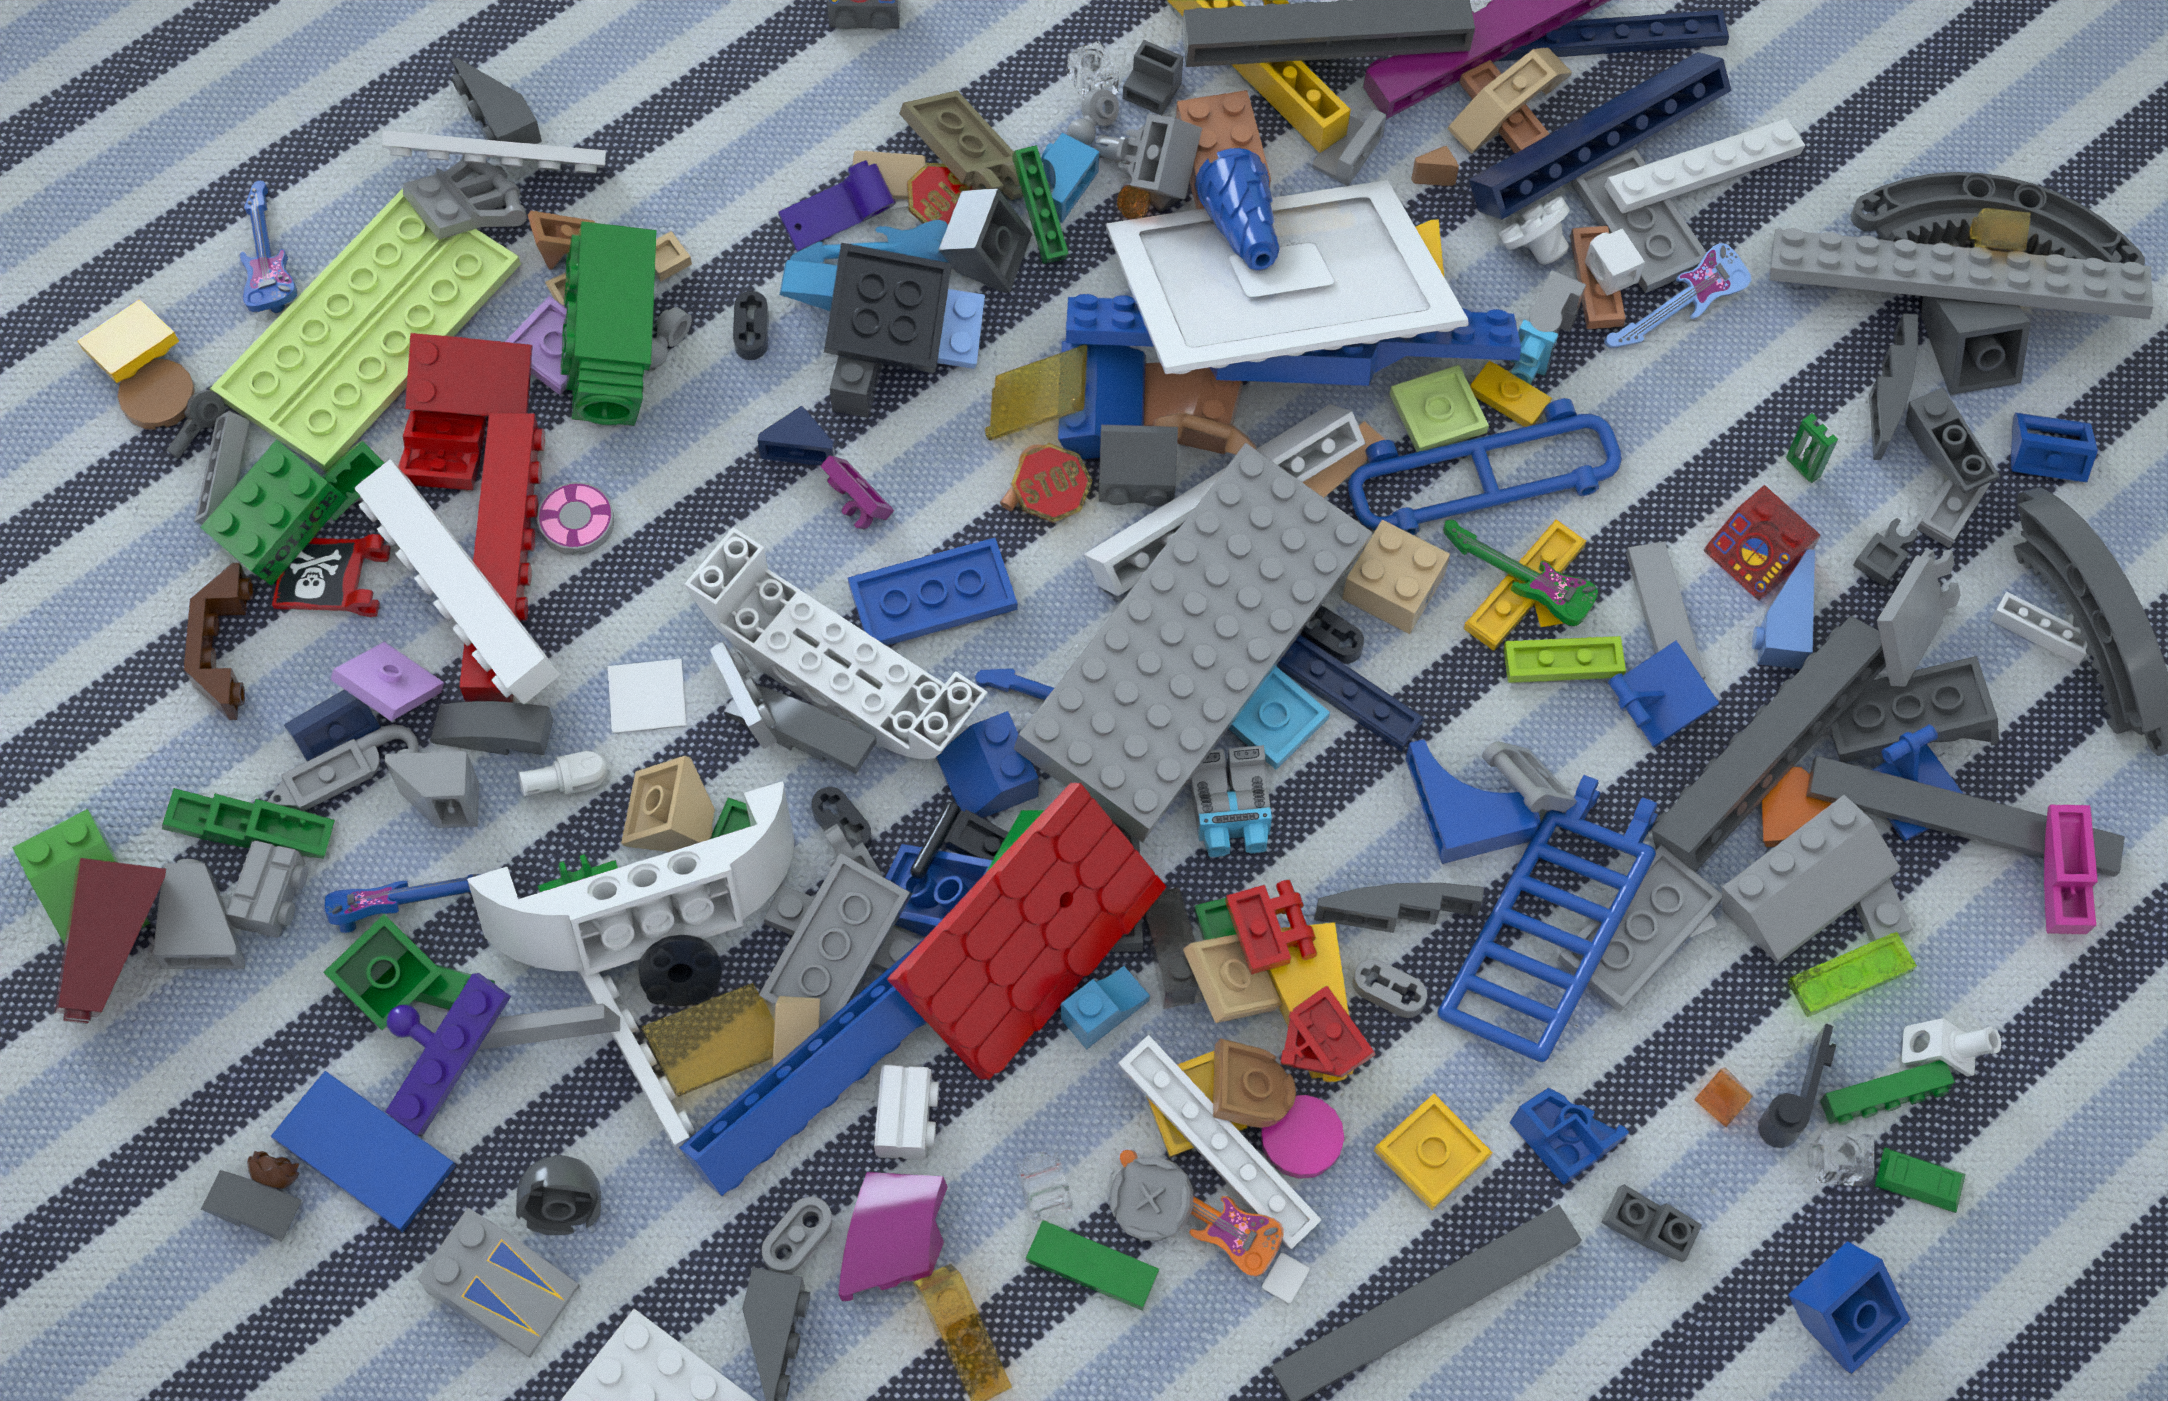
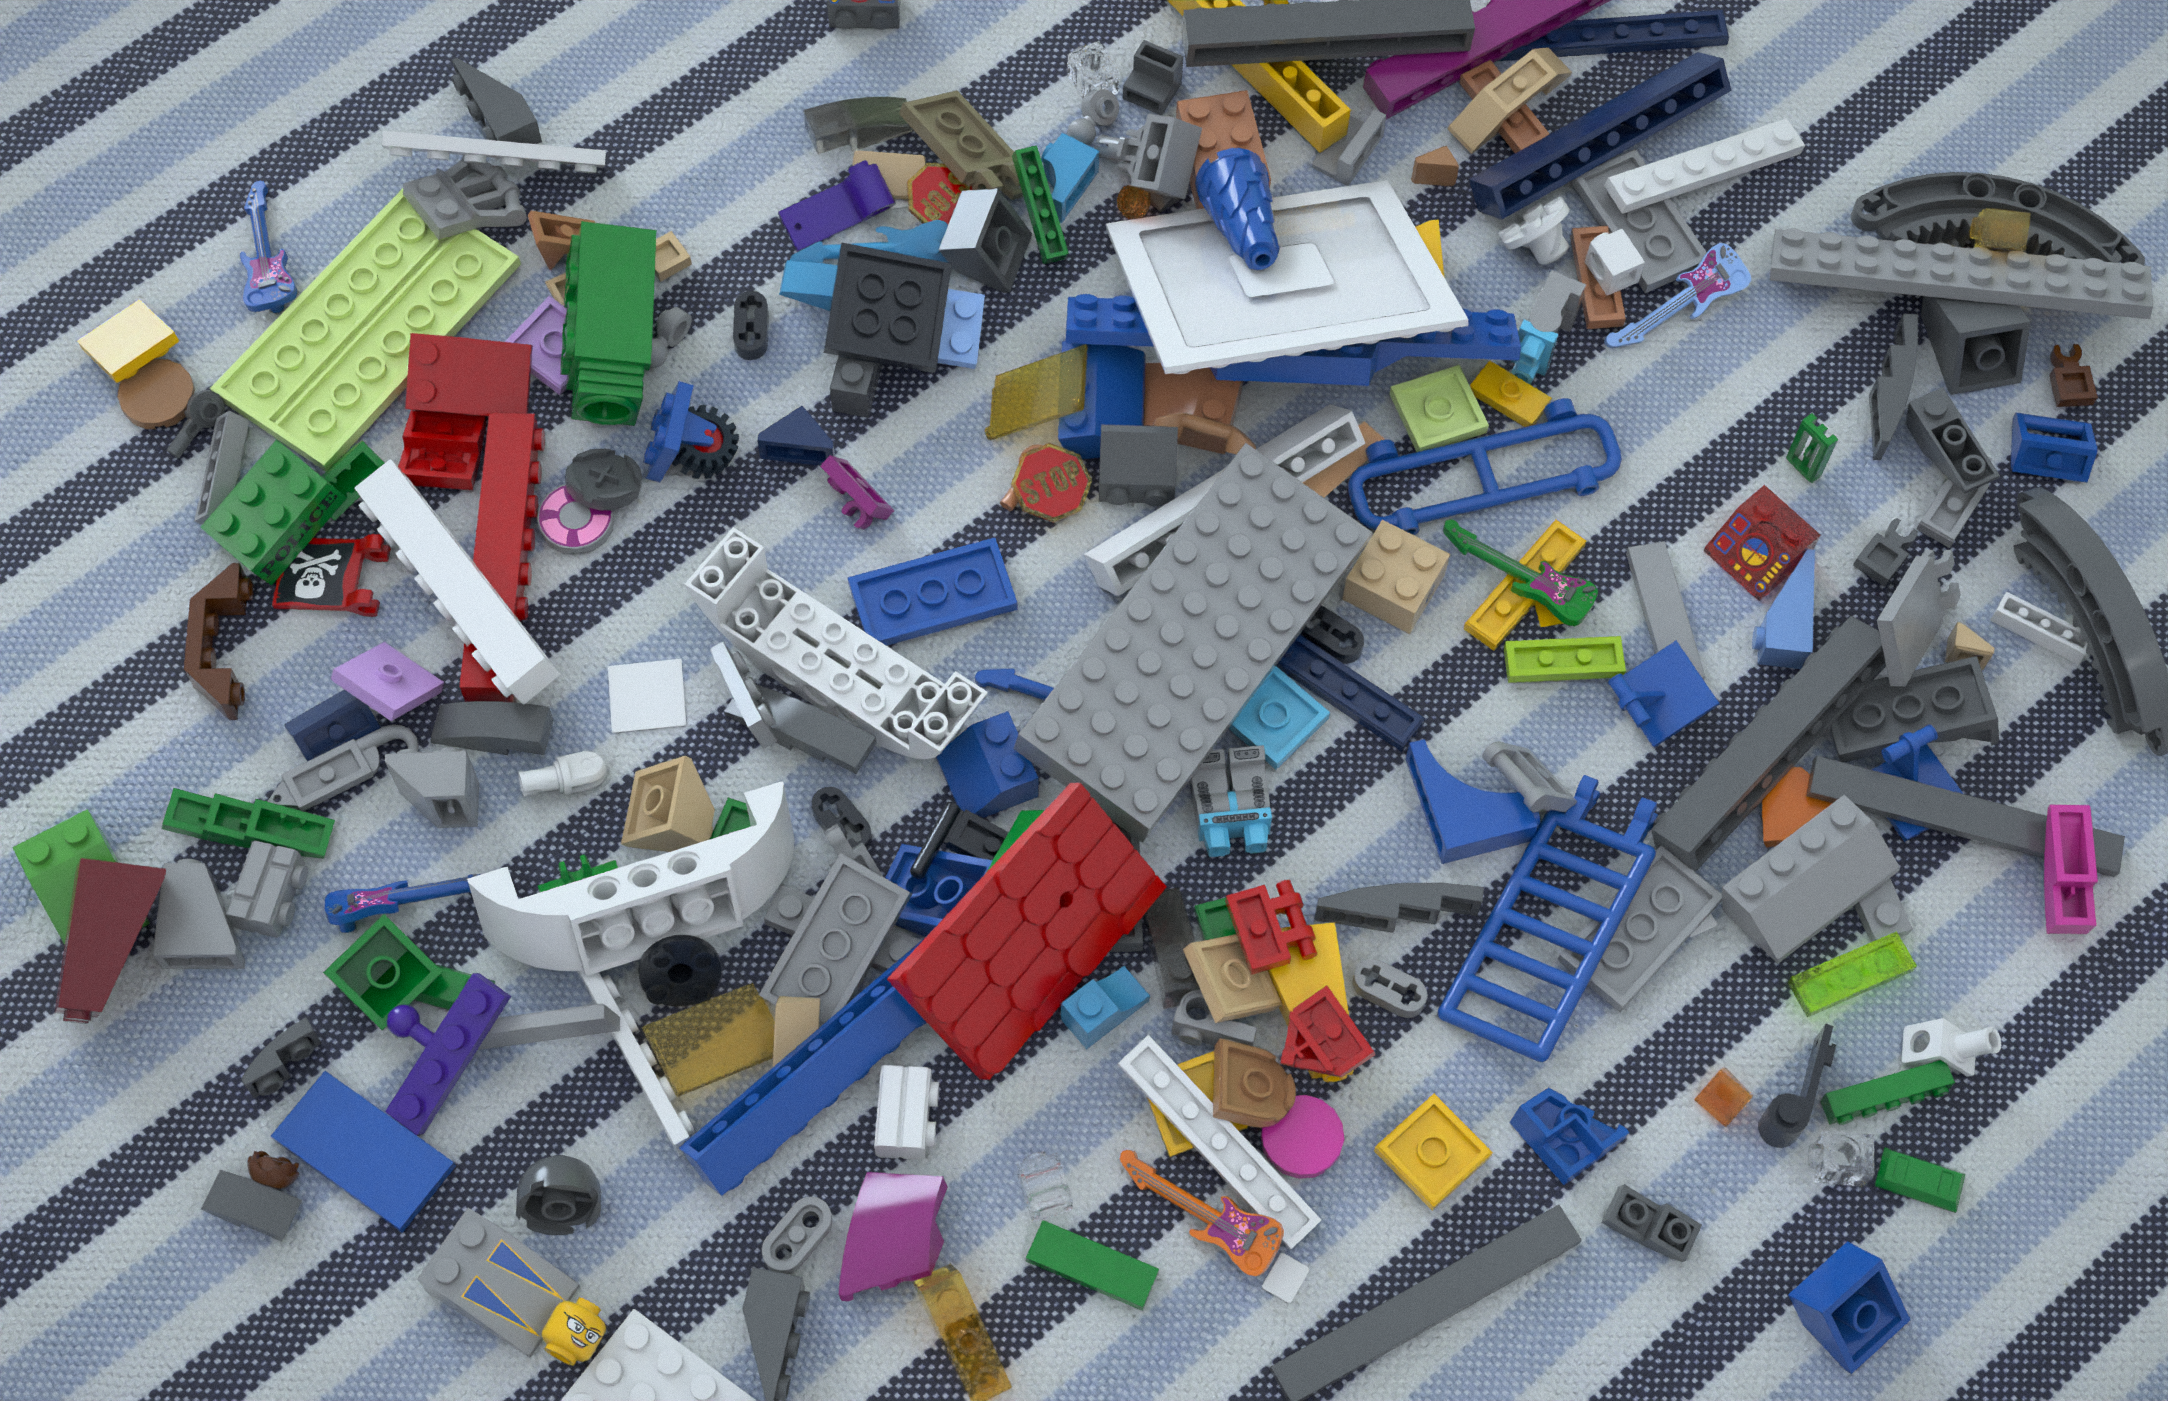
(268, 1069): none -> dark grey slope
(573, 1331): none -> yellow head
(603, 479): none -> dark grey tile
(689, 438): none -> plate
(855, 123): none -> clear smoke slope
(1151, 1198): light grey tile -> none
(1206, 1030): none -> light grey plate
(1965, 643): none -> tan slope
(2070, 382): none -> reddish brown plate

